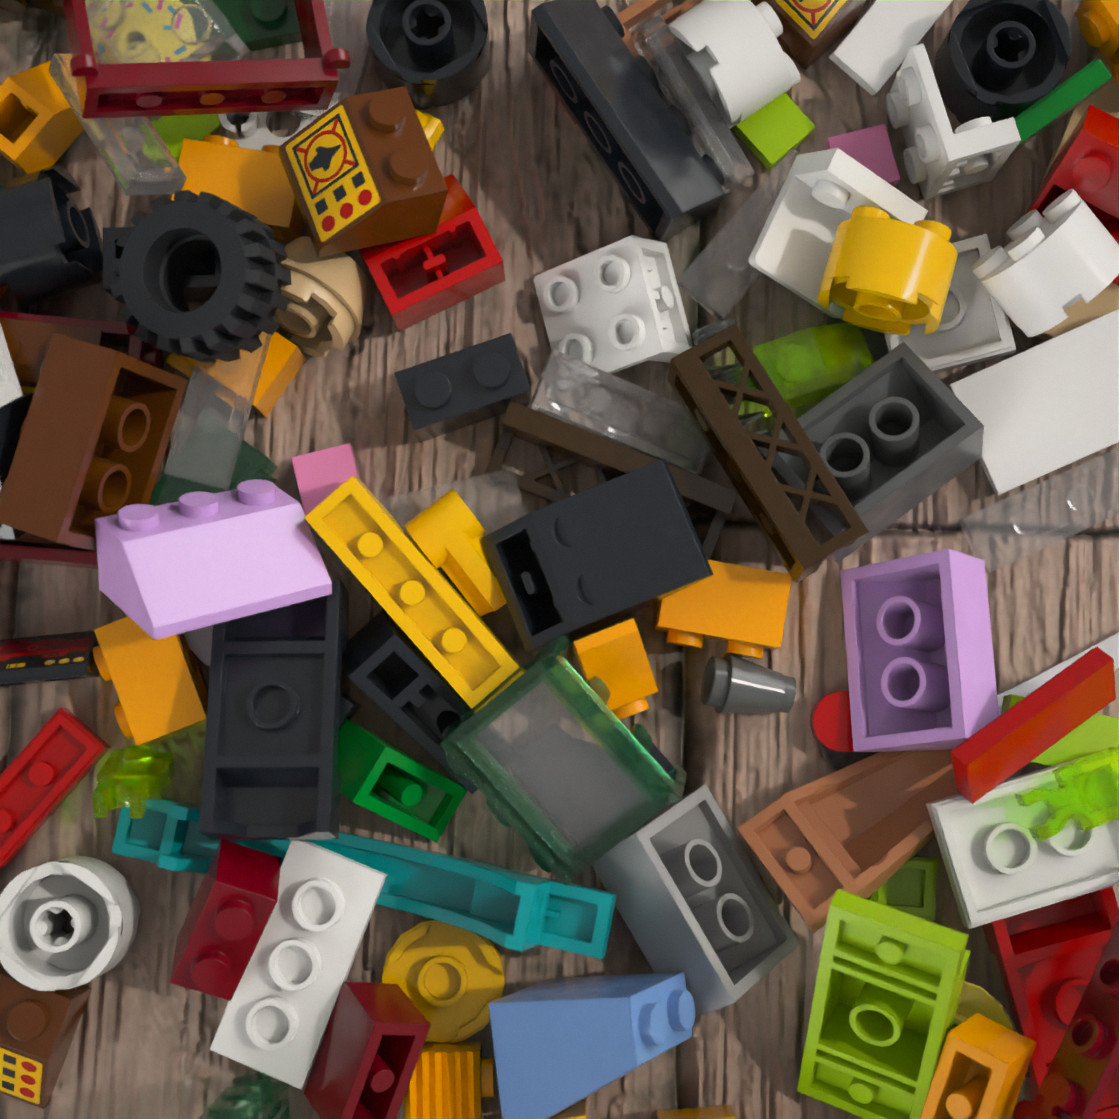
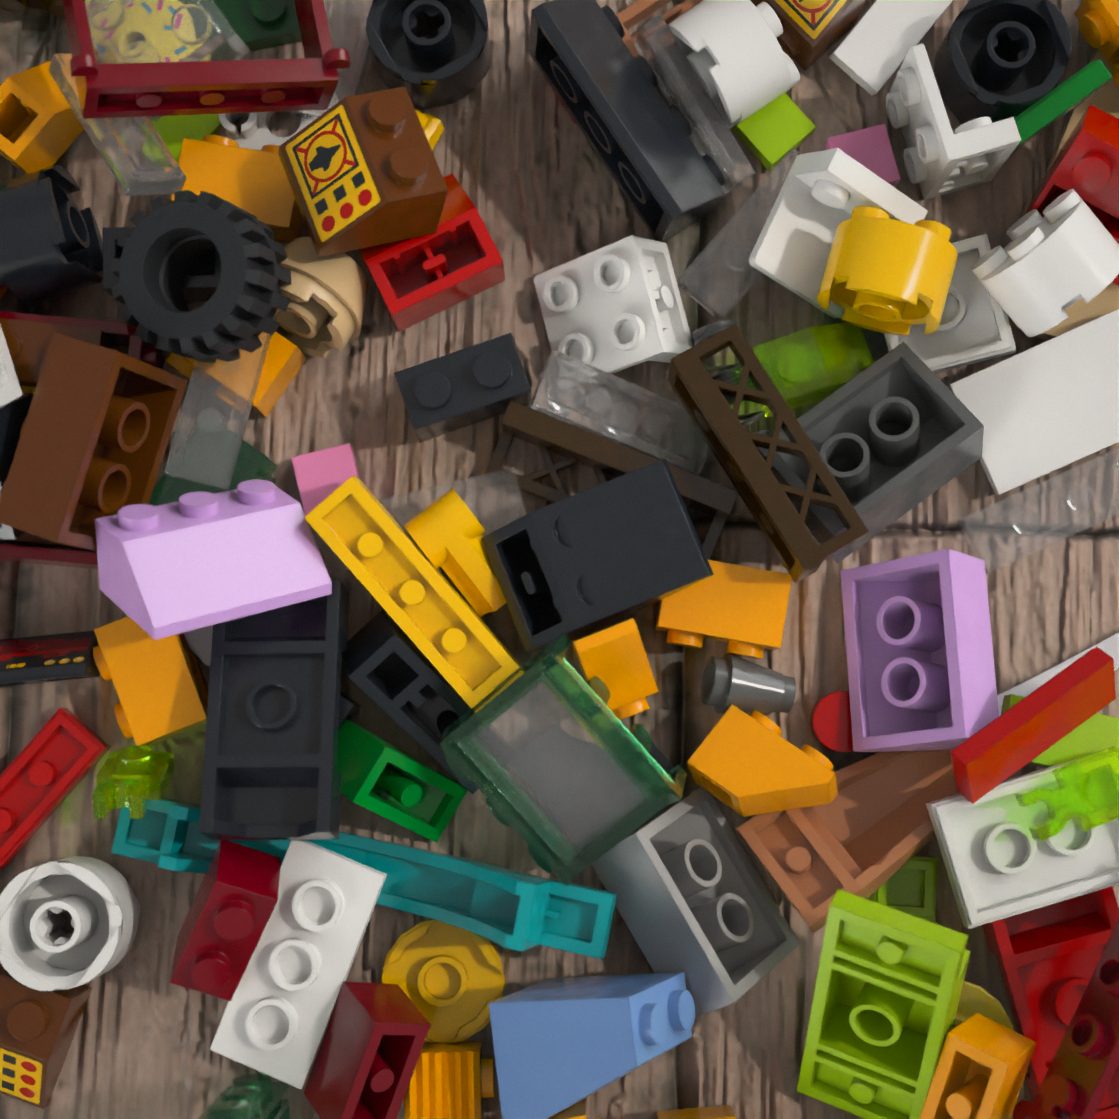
(758, 770): none -> light orange slope

